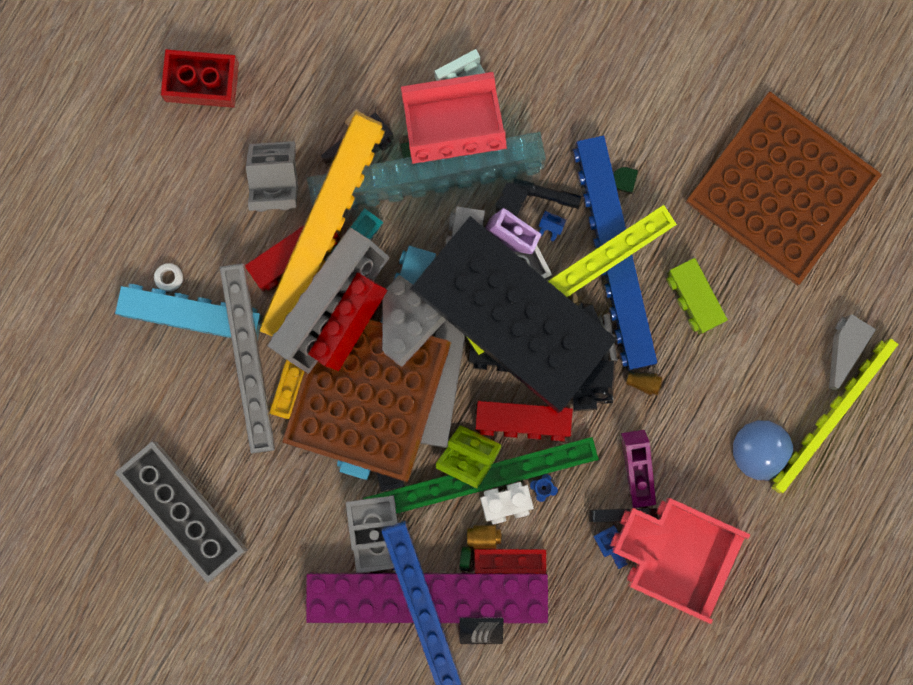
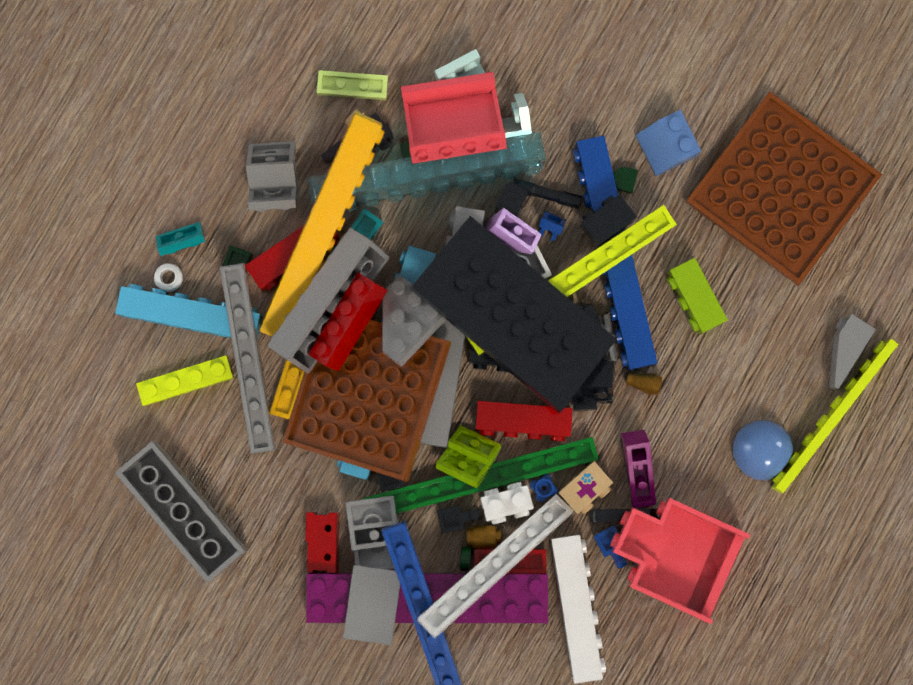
(180, 239): none -> teal plate
(185, 380): none -> neon yellow plate
(199, 78): red brick -> none
(236, 256): none -> dark green tile
(322, 542): none -> red piece
(352, 85): none -> yellowish green plate
(372, 605): none -> light grey tile
(453, 518): none -> black plate
(481, 630): black sticker -> none
(494, 566): none -> white plate
(520, 123): none -> light aqua bracket
(576, 608): none -> white brick
(585, 488): none -> tan brick
(608, 220): none -> black brick
(668, 143): none -> medium blue slope

